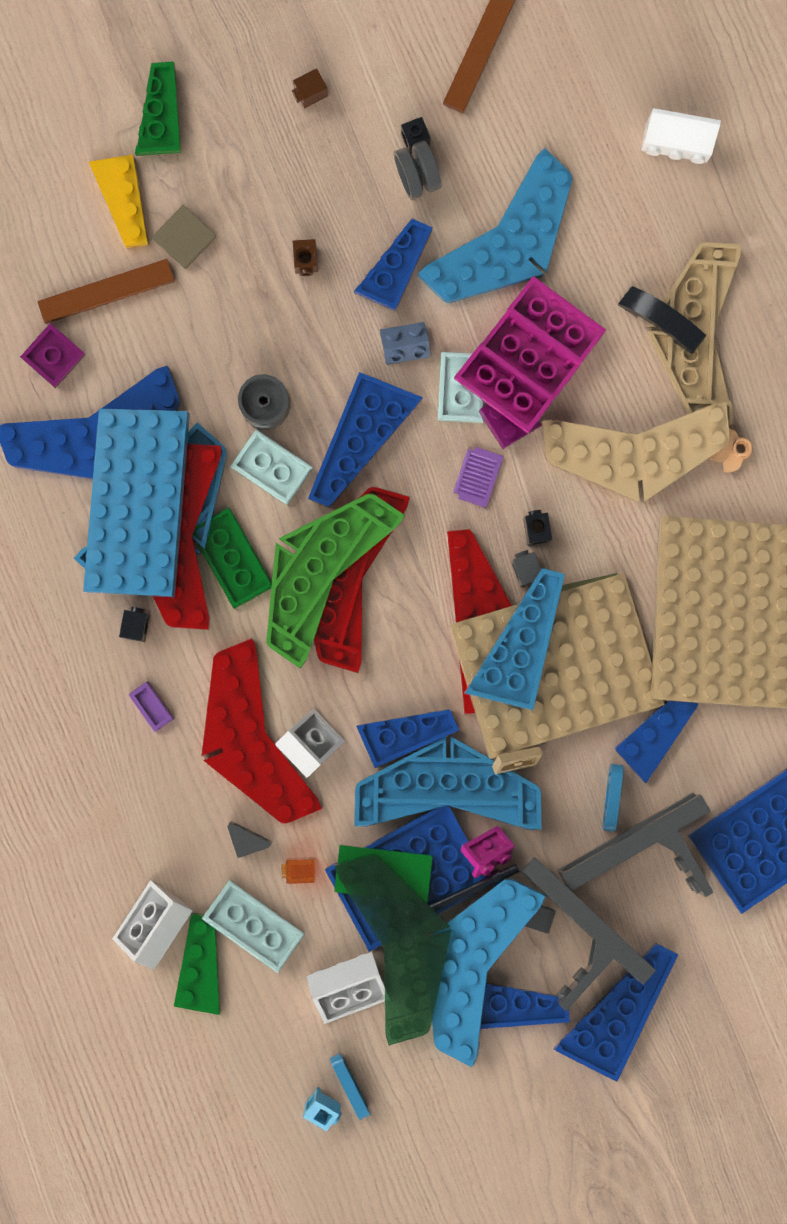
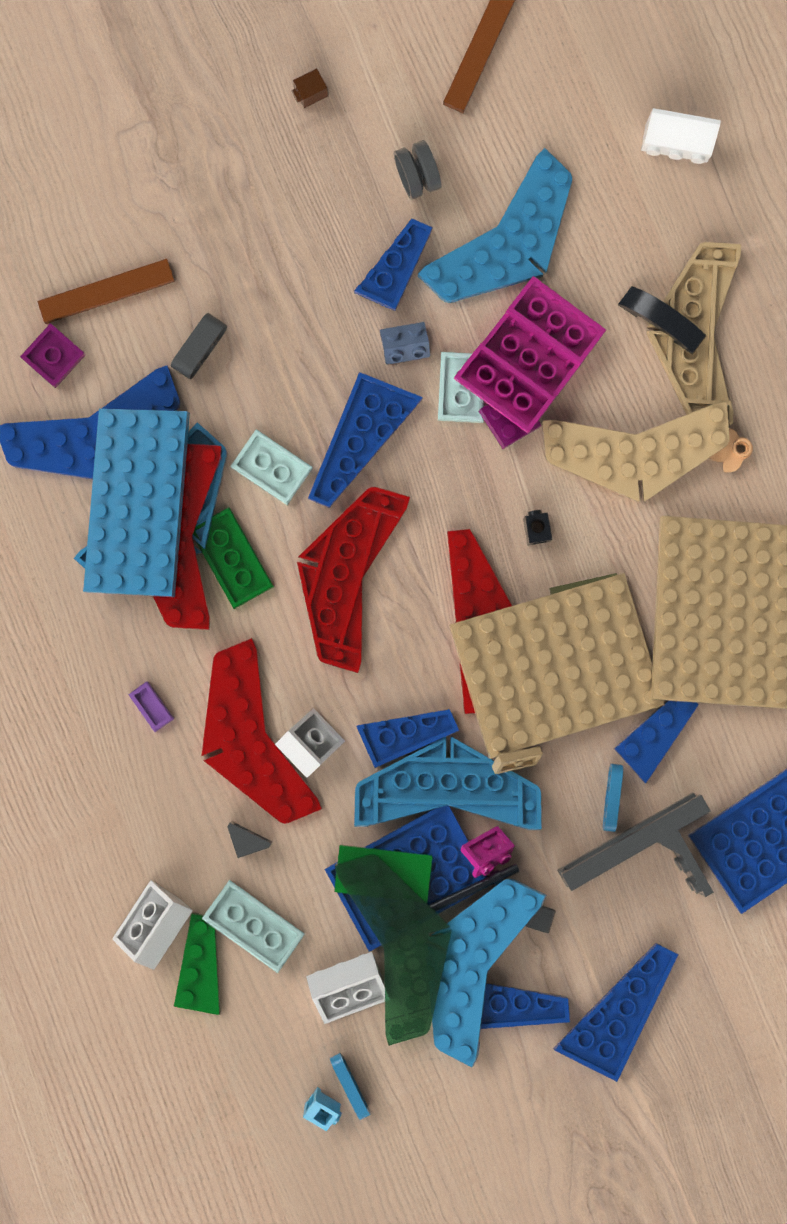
(121, 191): yellow wing -> none
(134, 624): black brick -> none
(160, 119): green wing -> none
(184, 237): dark tan tile -> none
(199, 346): none -> dark grey beam
(261, 388): dark grey wheel -> none
(299, 870): clear orange brick -> none
(301, 248): reddish brown brick -> none
(322, 553): bright green wing -> none
(414, 132): black brick -> none
(478, 476): medium lavender window -> none
(518, 656): dark azure wing -> none
(525, 567): dark grey brick -> none
(605, 943): dark grey piece -> none

